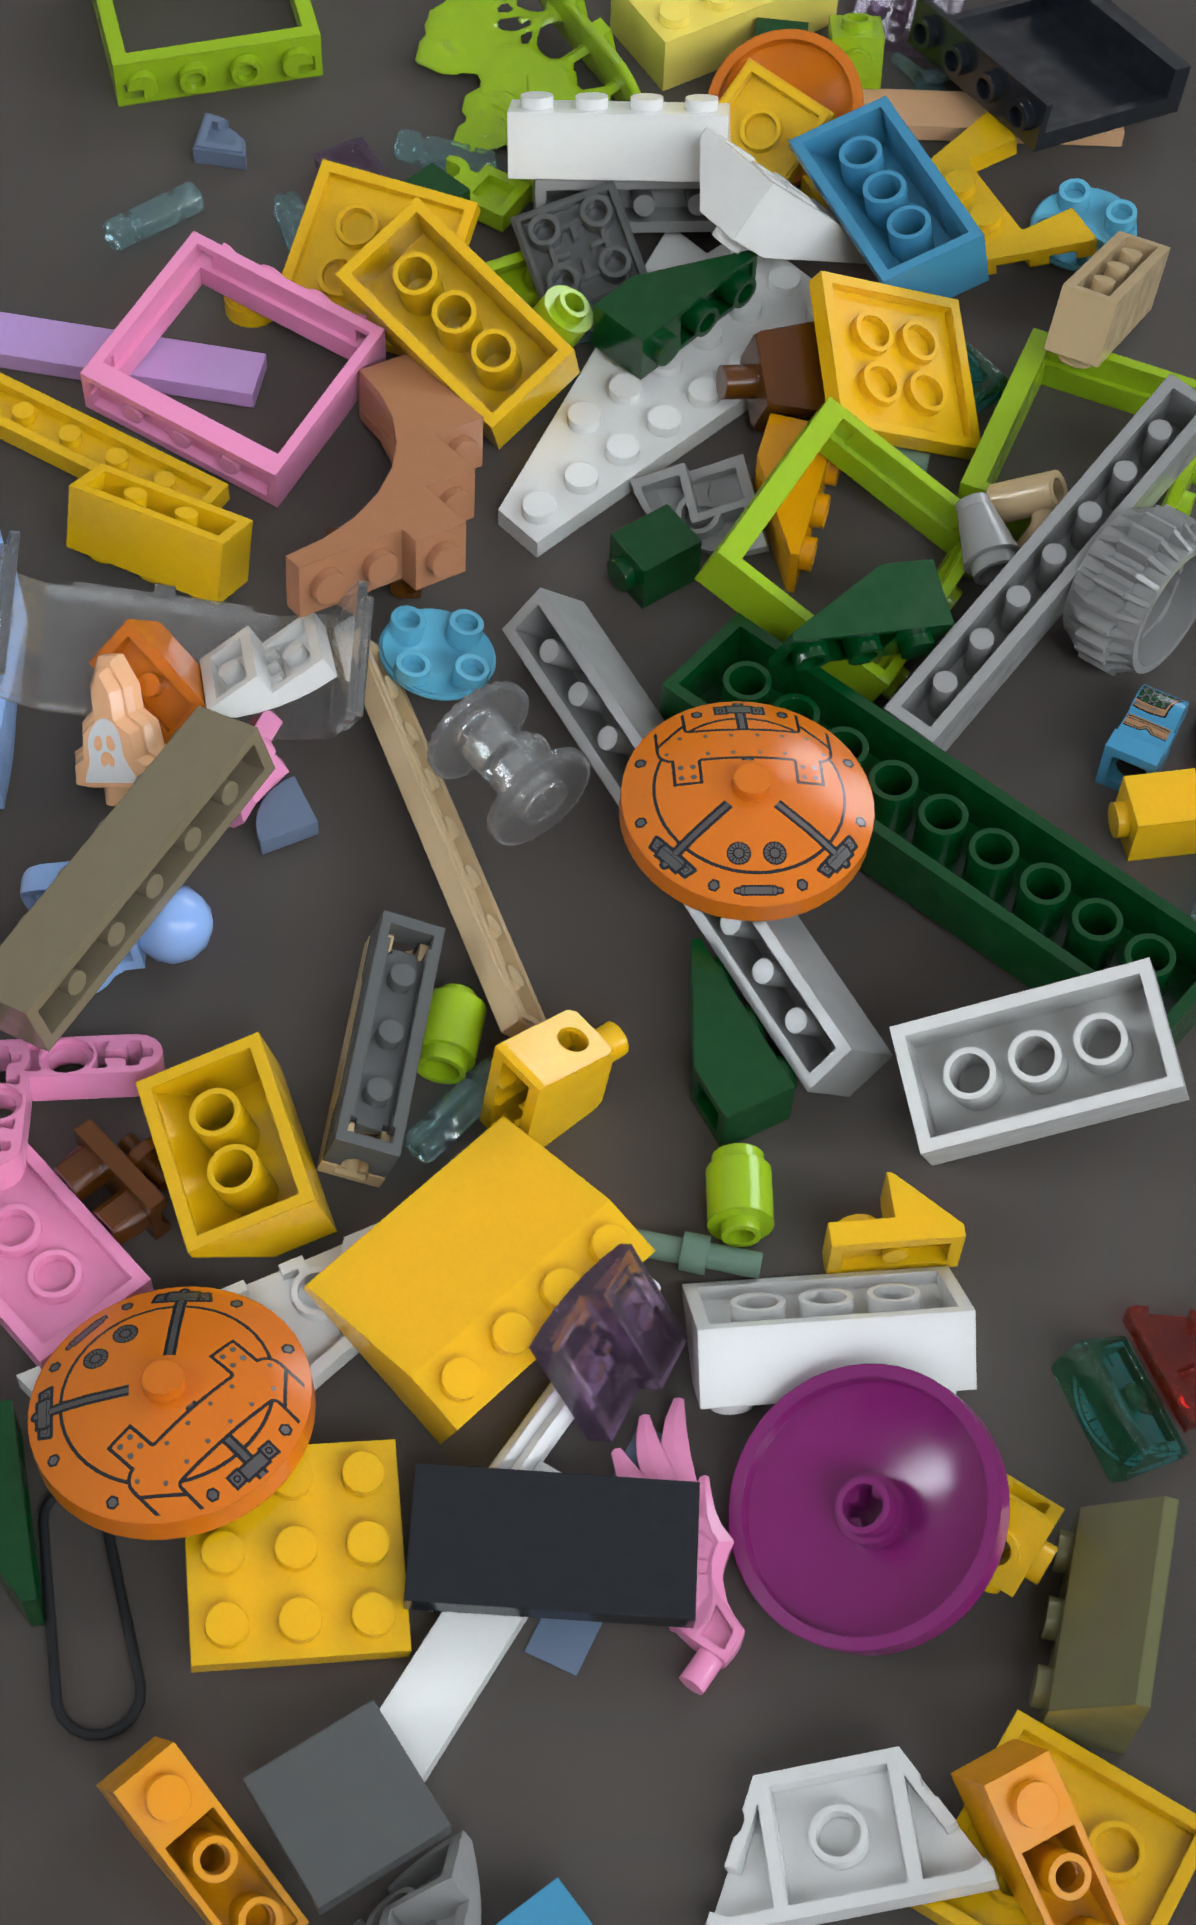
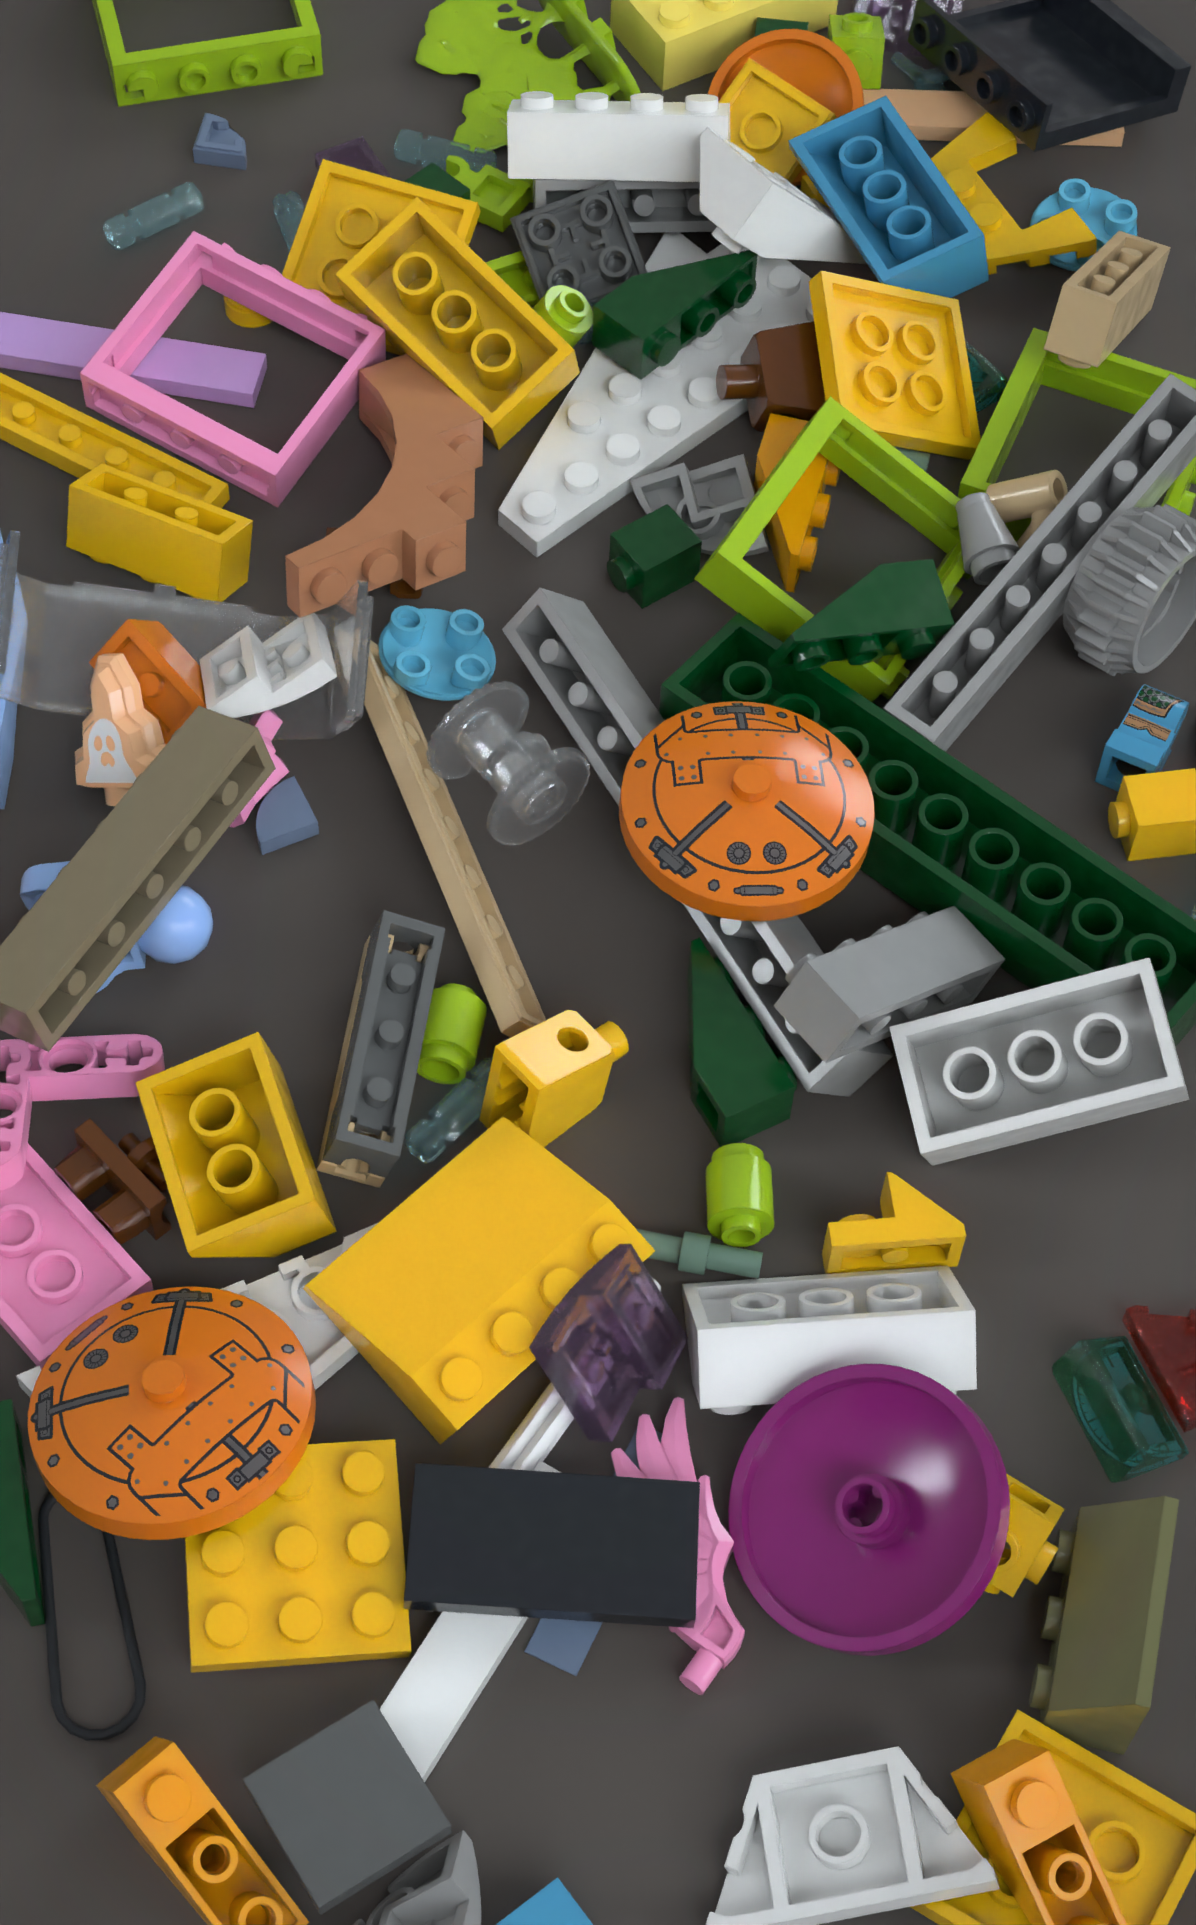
(886, 980): none -> light grey brick

